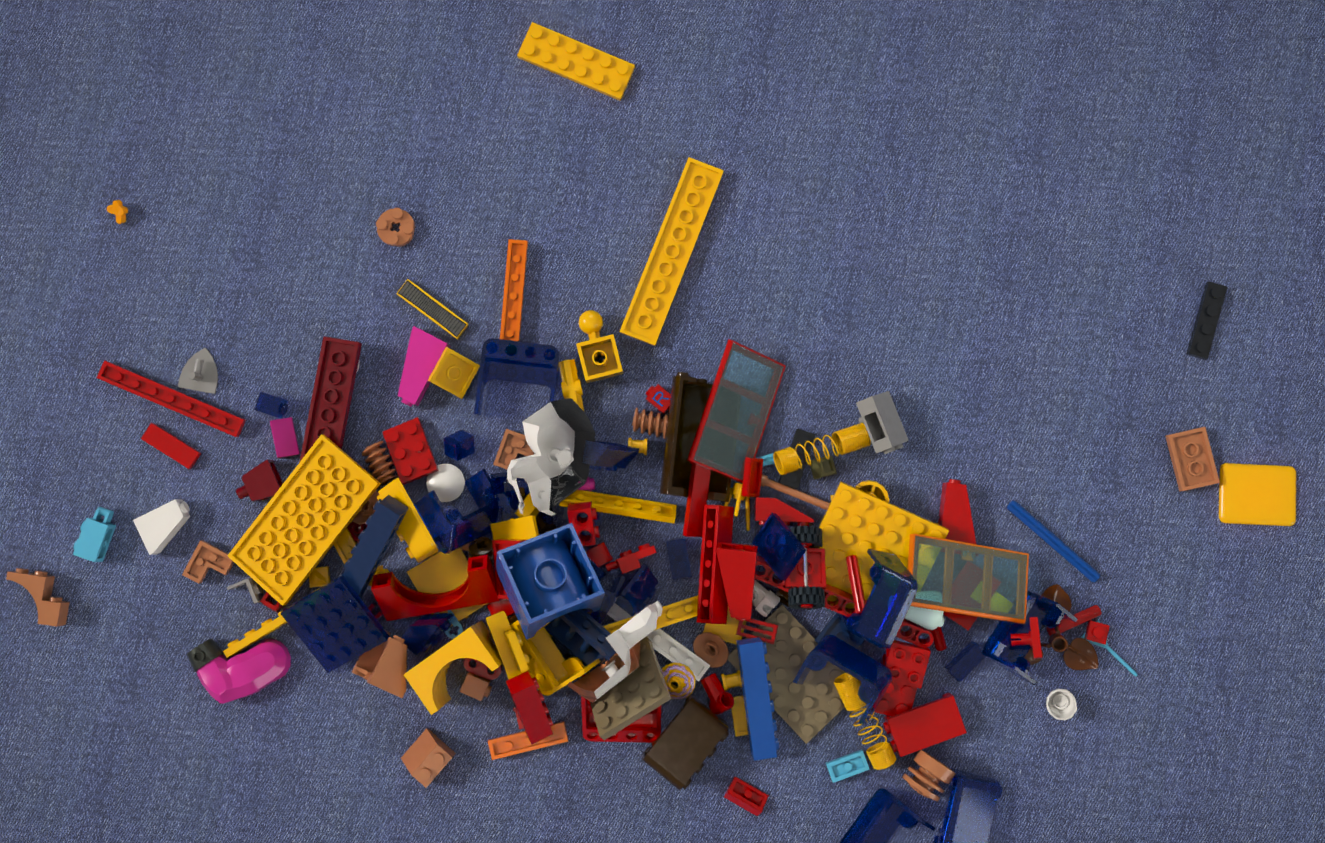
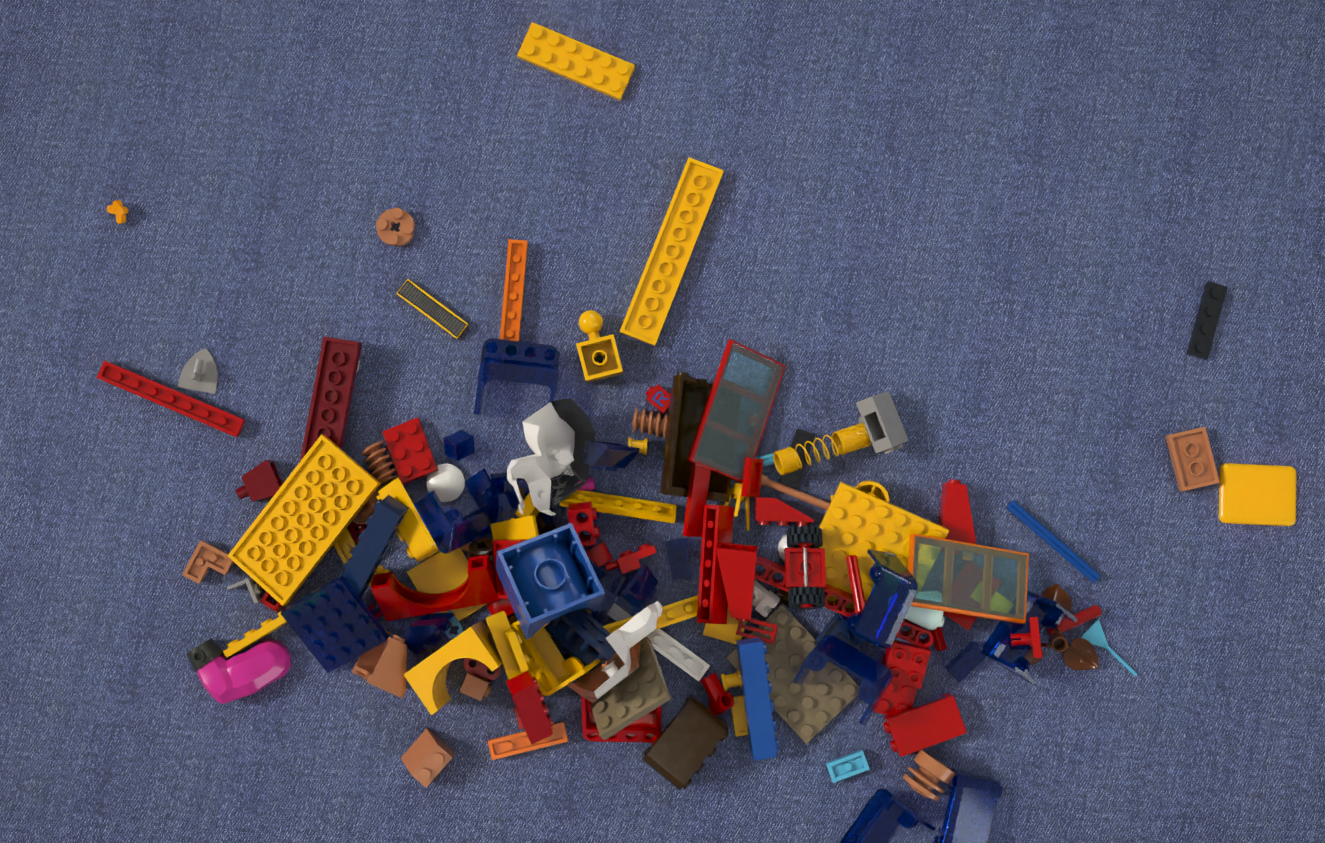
(51, 610): nougat arch -> none
(95, 536): medium azure brick -> none
(162, 524): white slope -> none
(171, 446): red tile -> none
(271, 405): clear blue brick -> none
(284, 437): dark pink slope -> none
(319, 577): yellow tile -> none
(420, 361): dark pink slope -> none
(453, 372): yellow plate -> none
(511, 445): nougat plate -> none
(570, 383): yellow piece -> none
(683, 676): dish -> none
(711, 649): nougat dish -> none
(746, 796): red slope -> none
(778, 546): clear blue tile -> none
(824, 468): olive slope -> none
(880, 754): yellow piece -> none
(1061, 704): white hair -> none
(1097, 632): red plate -> none

